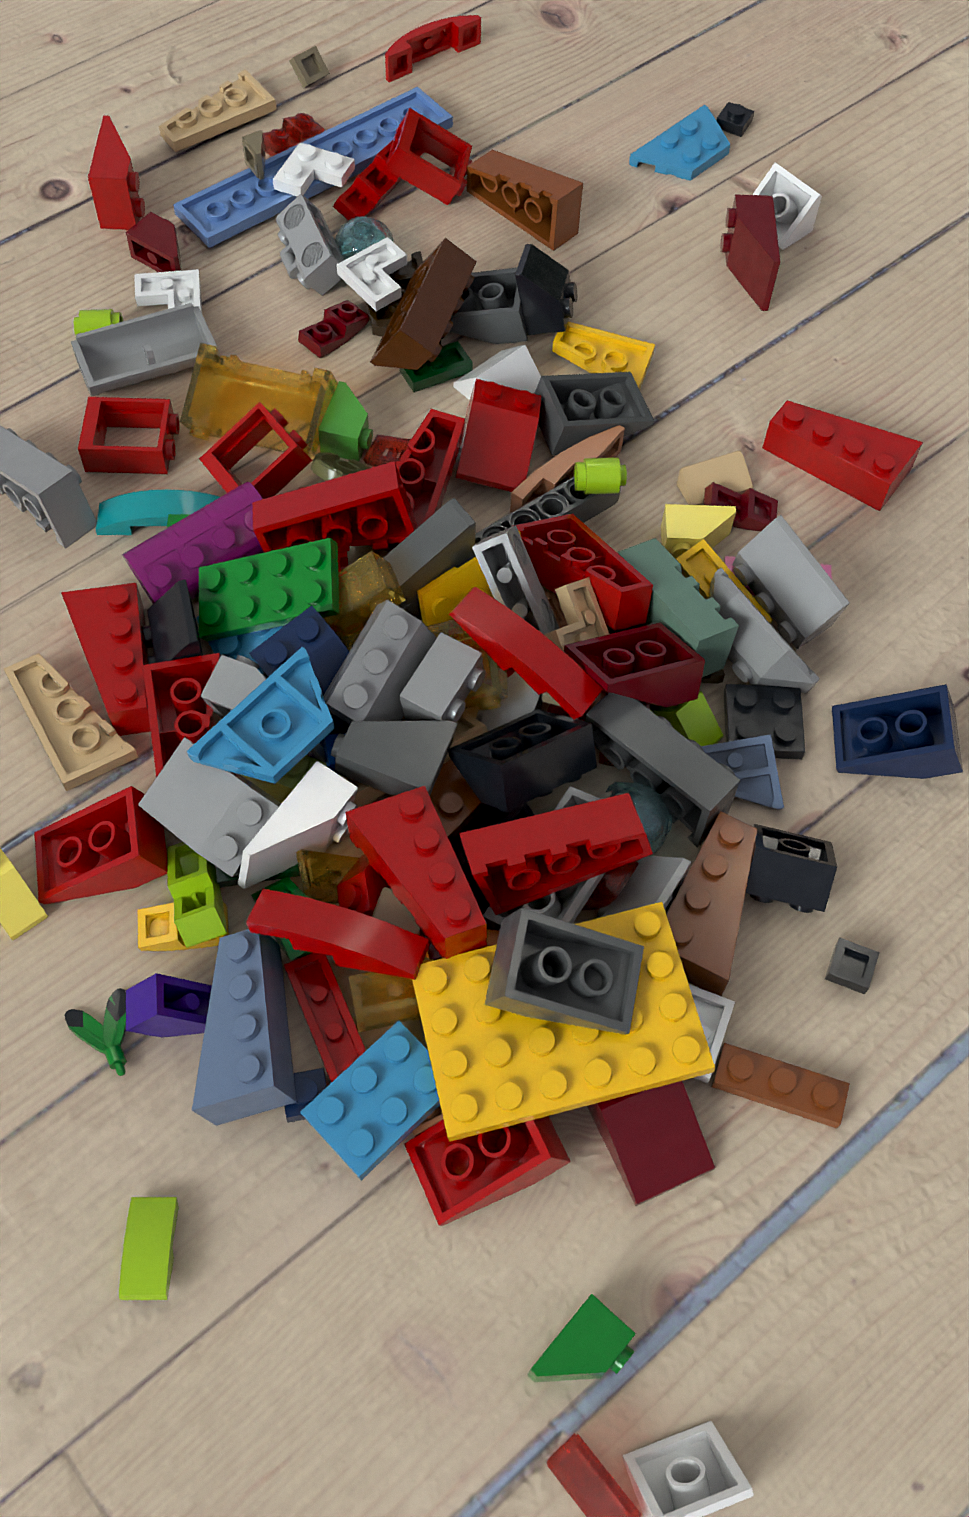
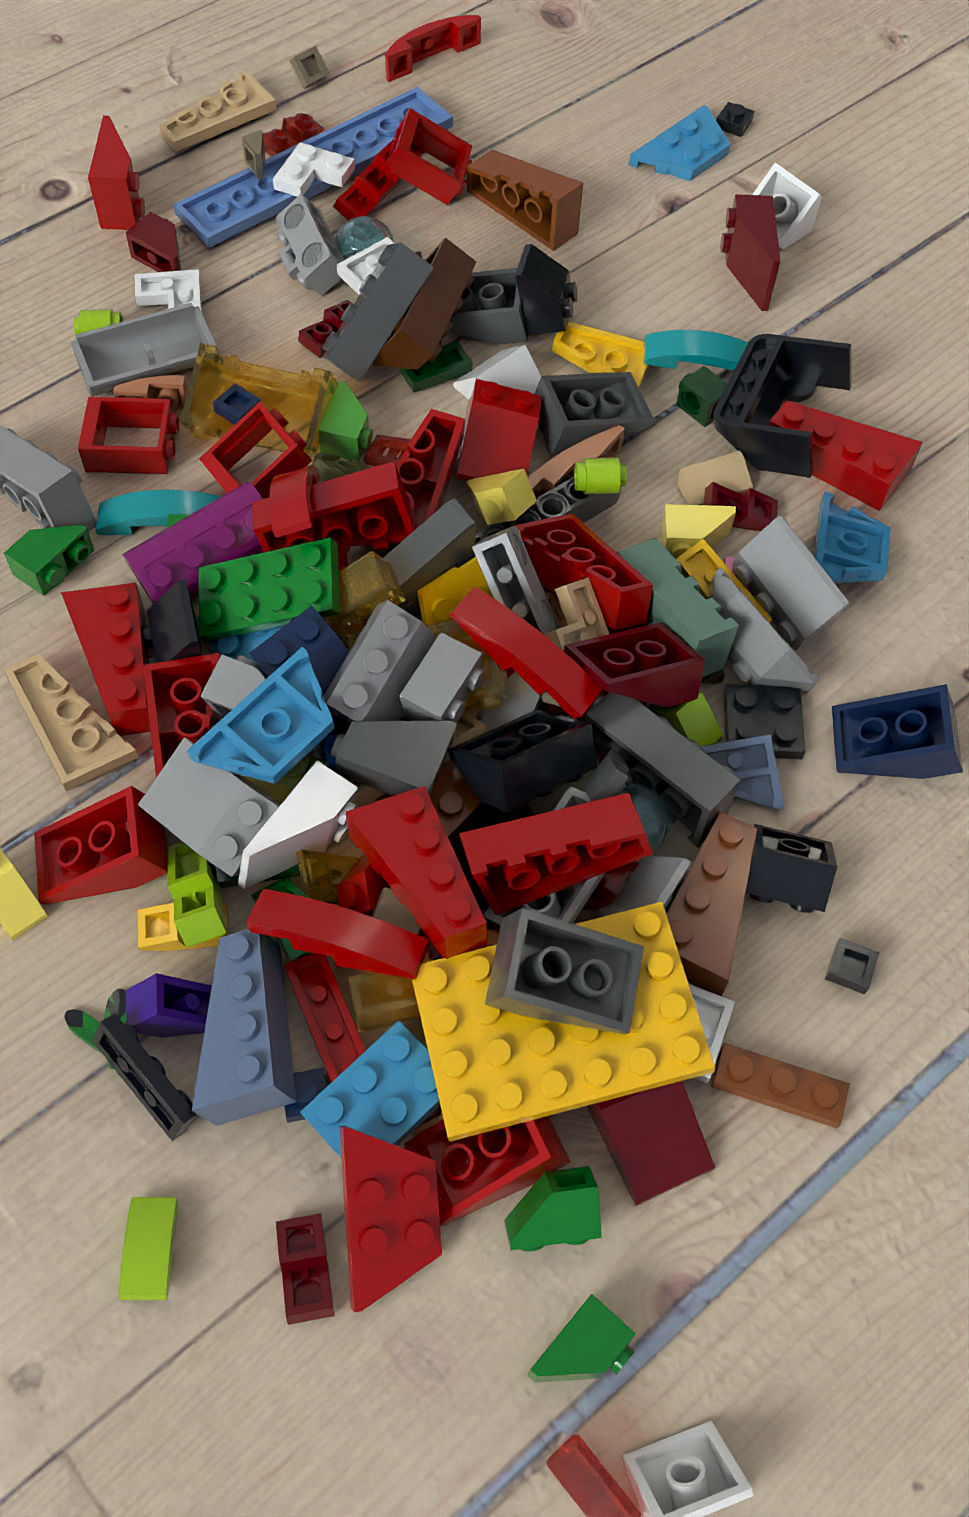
(48, 555): none -> green slope
(144, 1076): none -> black plate
(158, 387): none -> nougat slope
(235, 403): none -> dark blue plate
(290, 500): none -> red slope
(304, 1269): none -> dark red slope
(377, 310): none -> dark grey wedge
(388, 1214): none -> red wing
(502, 496): none -> light yellow slope
(556, 1211): none -> green slope
(608, 777): none -> dark grey slope
(692, 346): none -> teal slope
(700, 394): none -> dark green brick
(766, 374): none -> black windscreen
(850, 543): none -> dark azure wing

